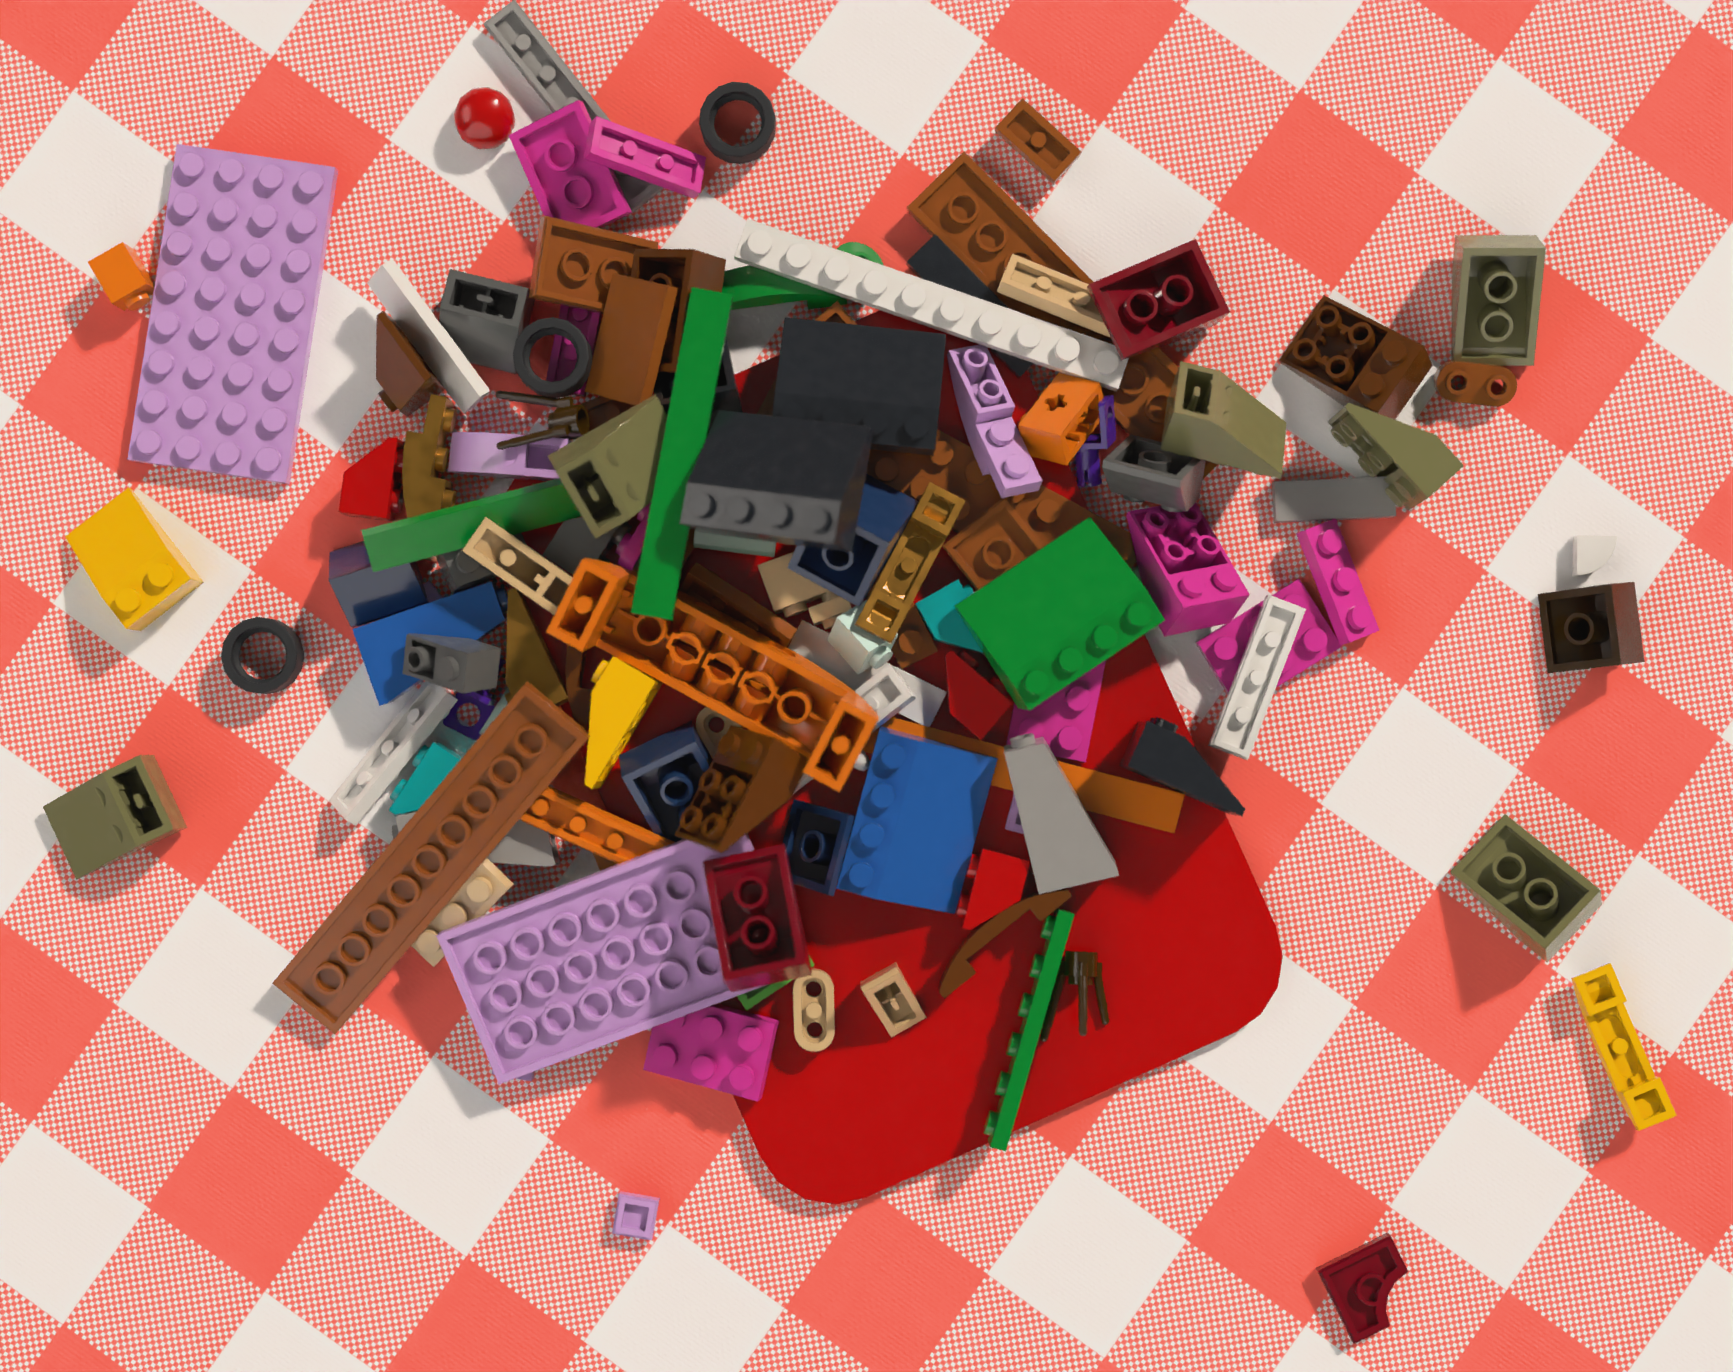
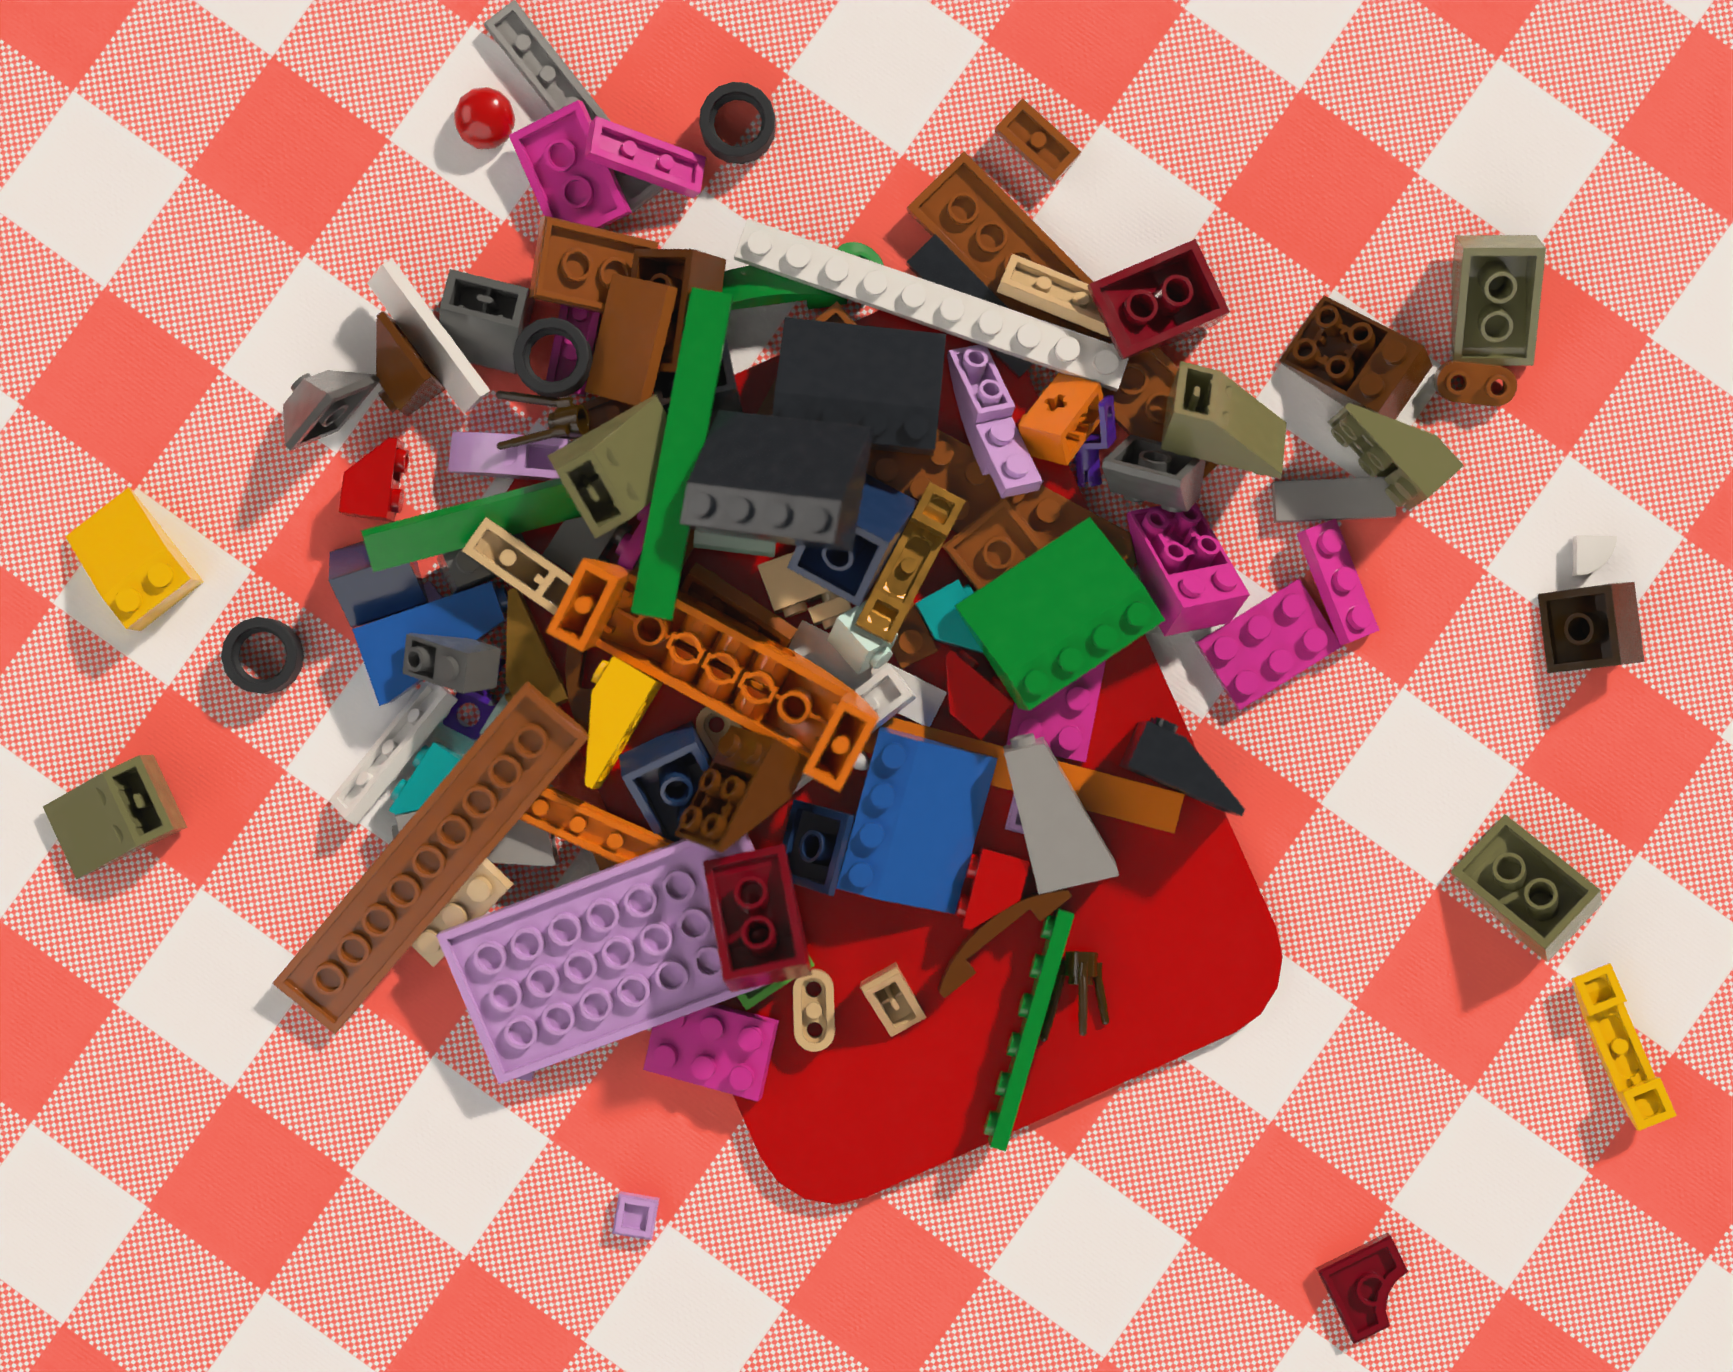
(123, 277): orange brick -> none
(233, 314): lavender plate -> none
(323, 404): none -> dark grey slope
(425, 458): pearl gold slope -> none
(1257, 677): white tile -> none

